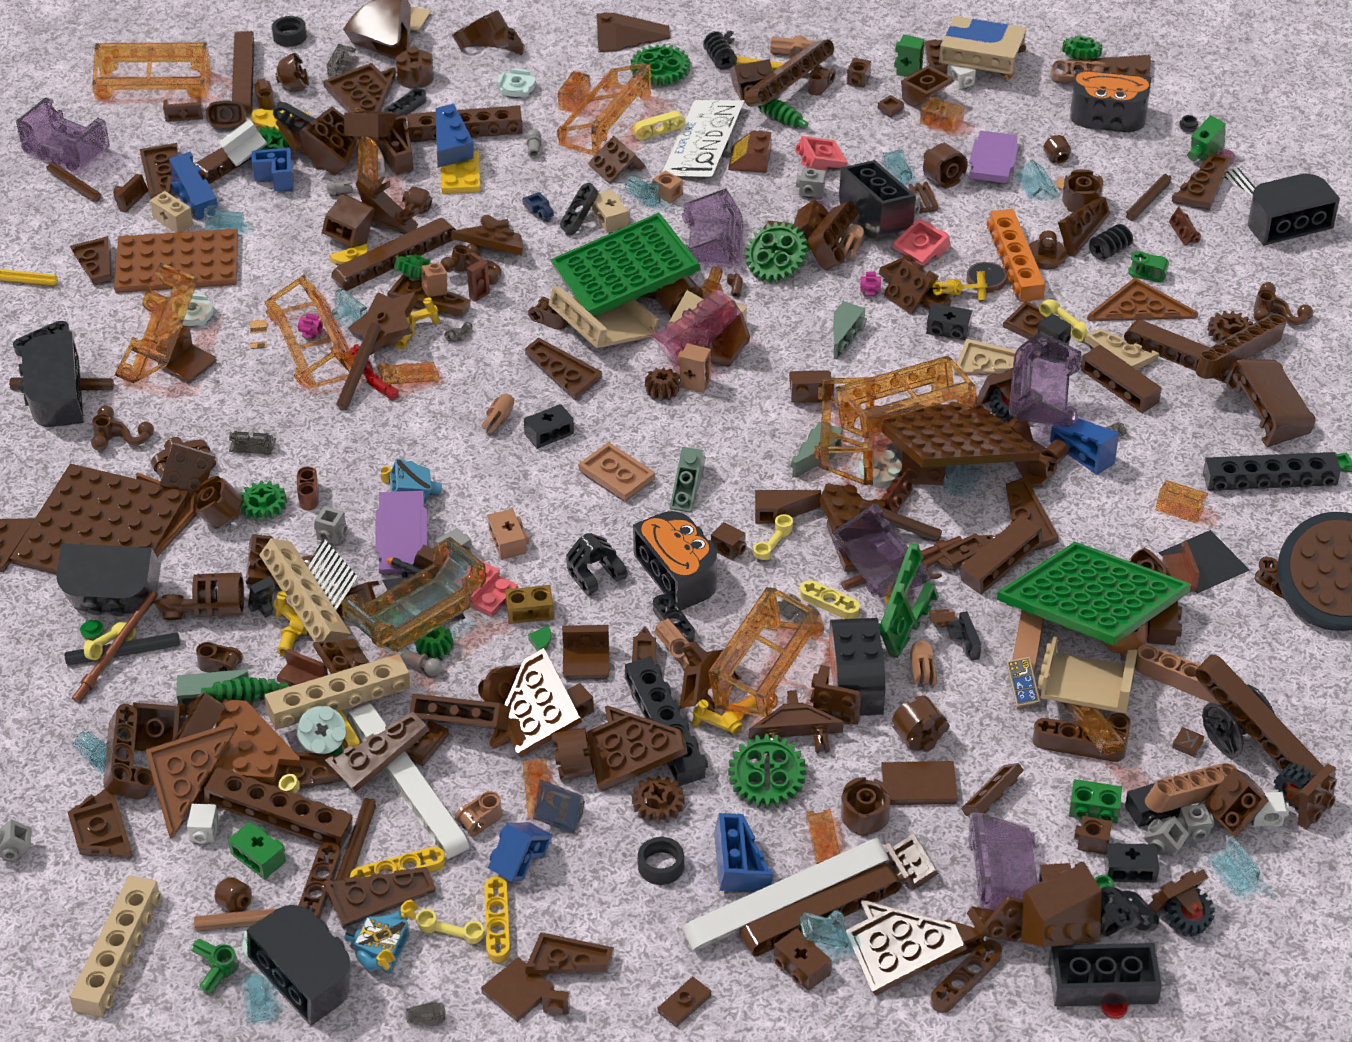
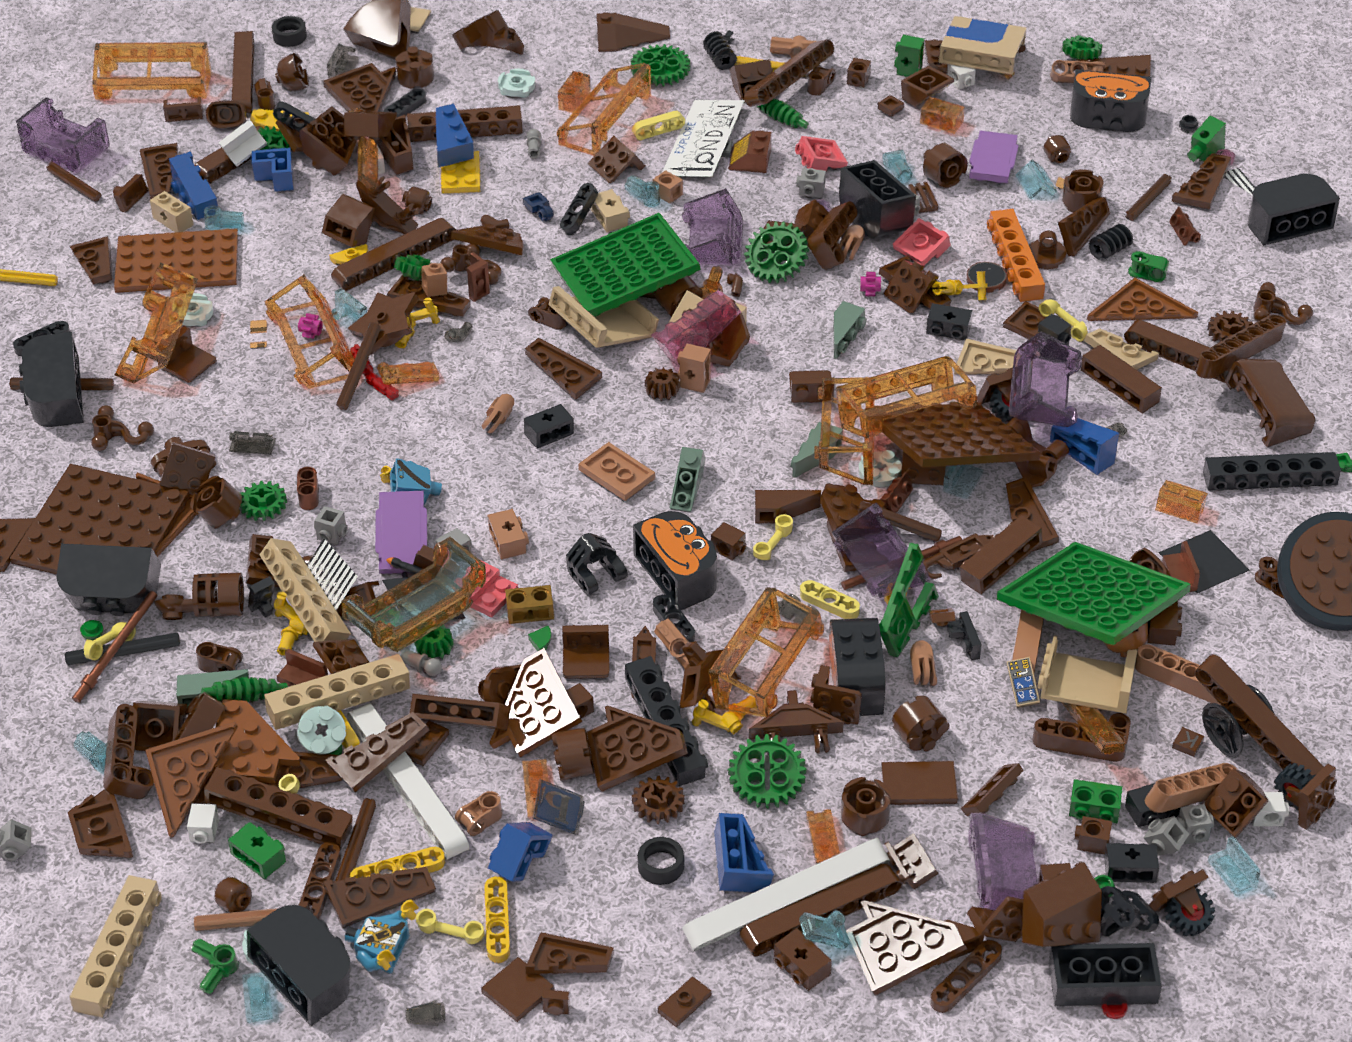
(339, 187): light grey pin -> none

